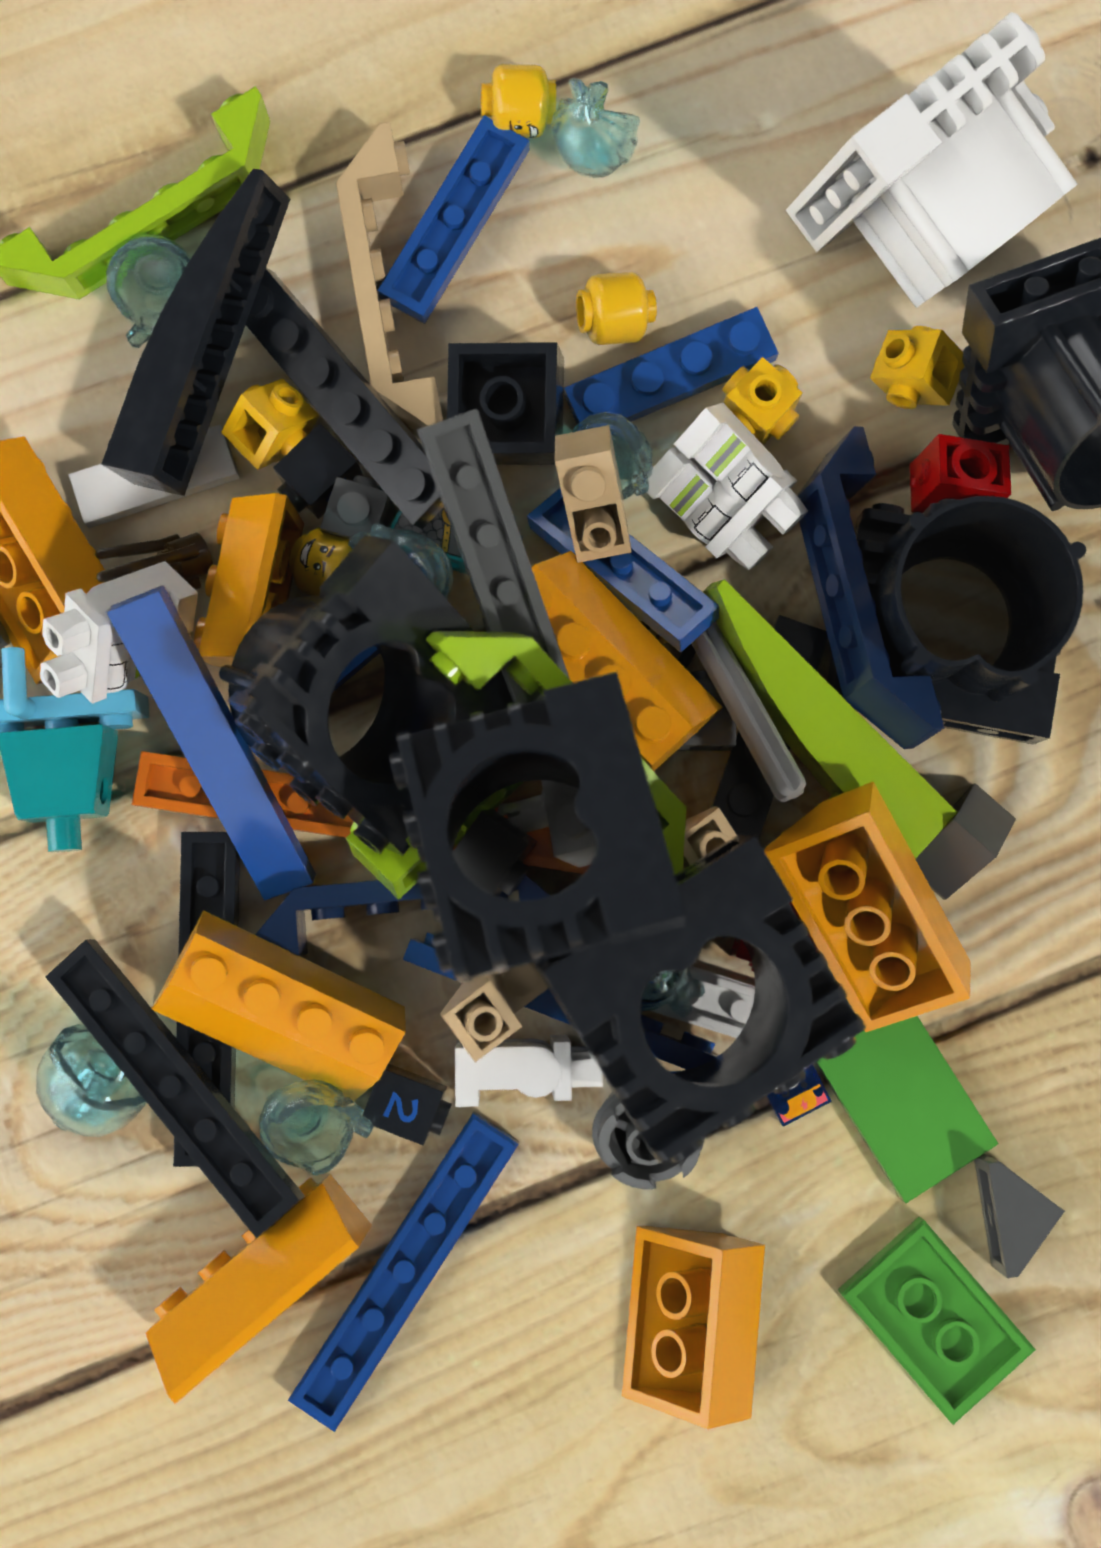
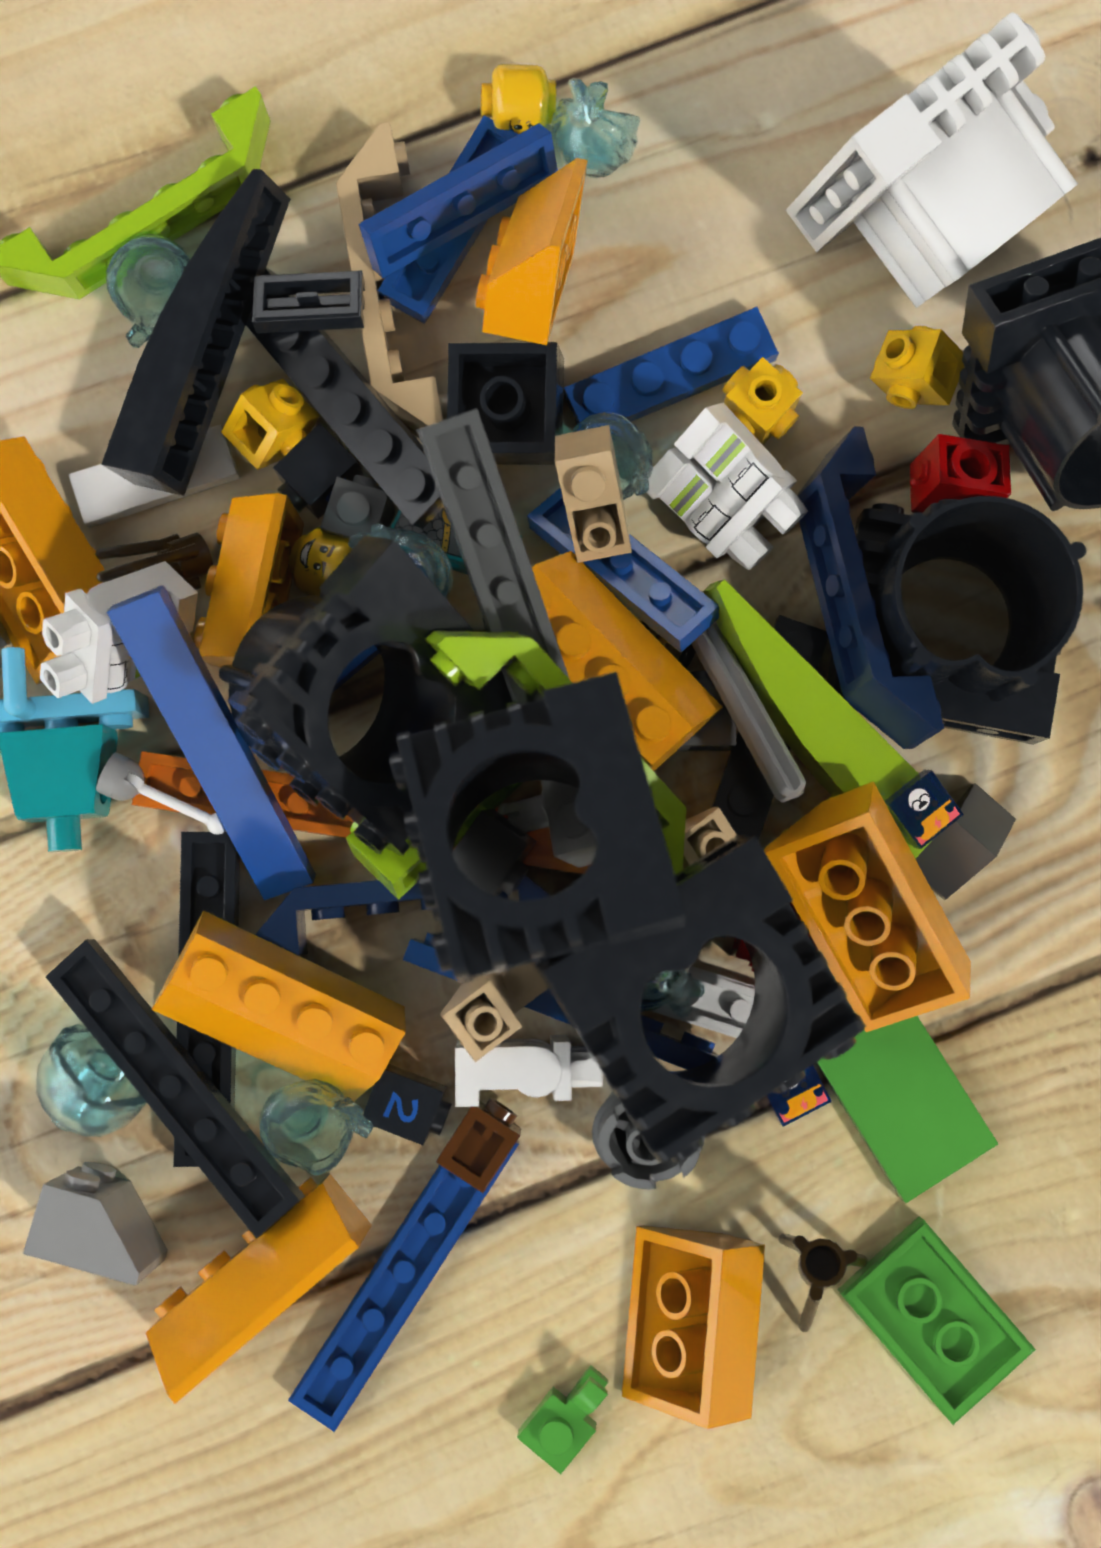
(95, 1225): none -> light grey slope
(125, 779): none -> hinge
(307, 309): none -> black tile
(458, 201): none -> blue plate
(481, 1143): none -> reddish brown bracket
(533, 258): none -> light orange slope
(561, 1423): none -> bright green plate
(615, 308): yellow head -> none
(821, 1267): none -> dark brown plant
(923, 809): none -> tile
(1014, 1216): dark grey slope -> none

